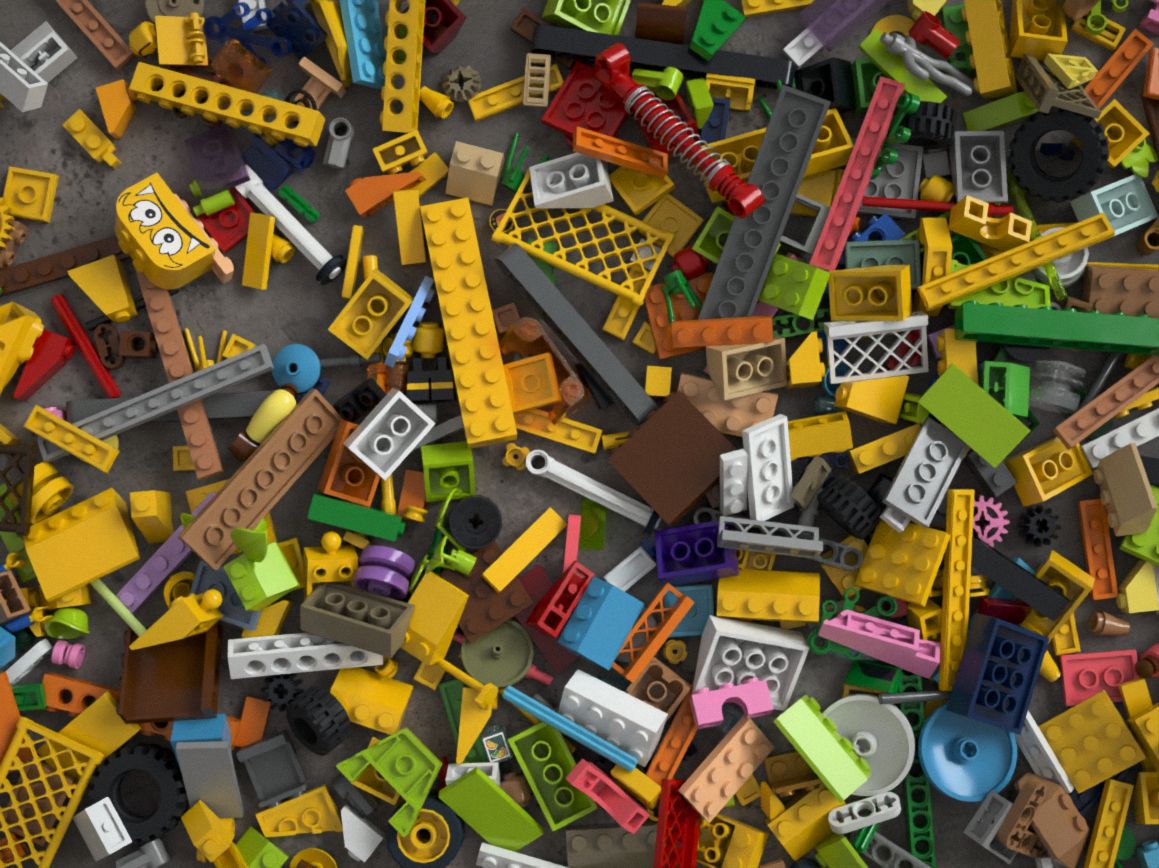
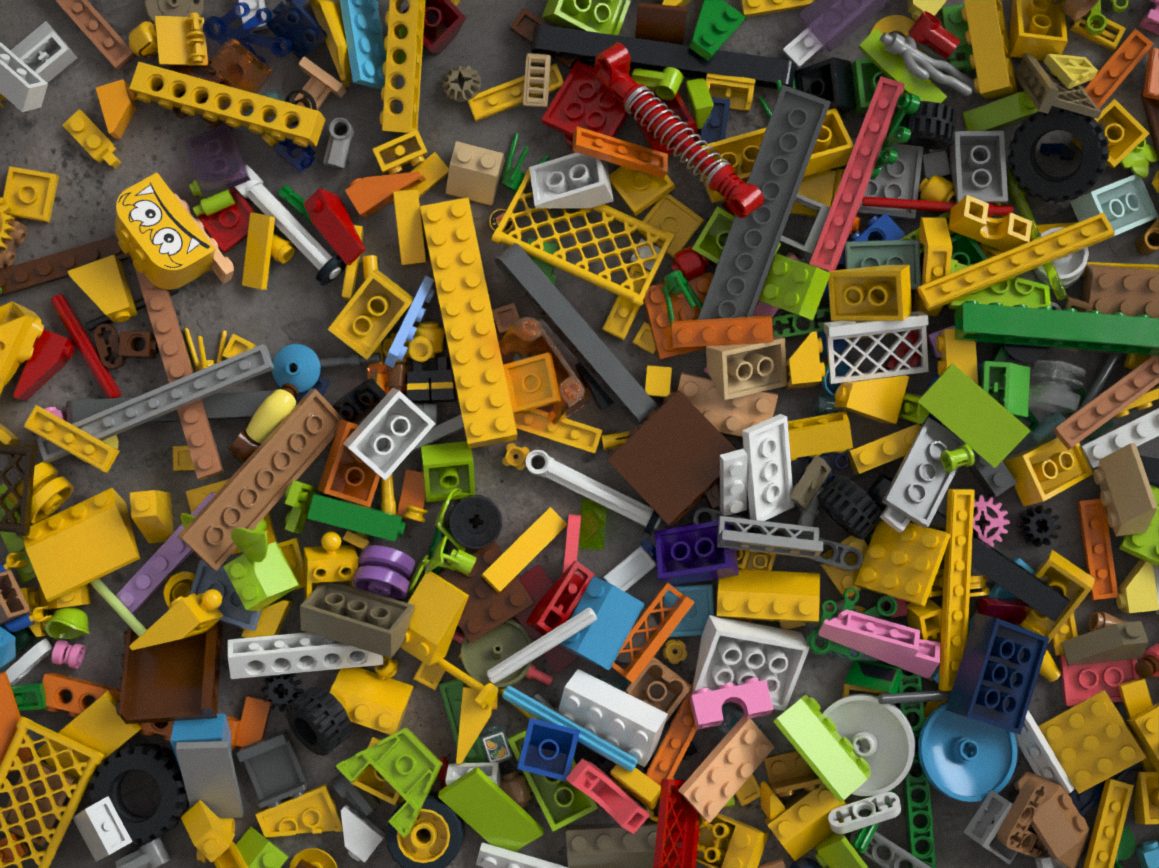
(266, 163): clear blue panel -> none
(300, 497): none -> lime plate
(334, 223): none -> red slope
(420, 348): none -> yellow tile
(436, 102): yellow cone -> none
(541, 645): none -> white axle
(548, 749): none -> blue slope
(957, 458): none -> lime bush
(1044, 430): none -> clear light blue cone
(1107, 644): none -> dark tan slope

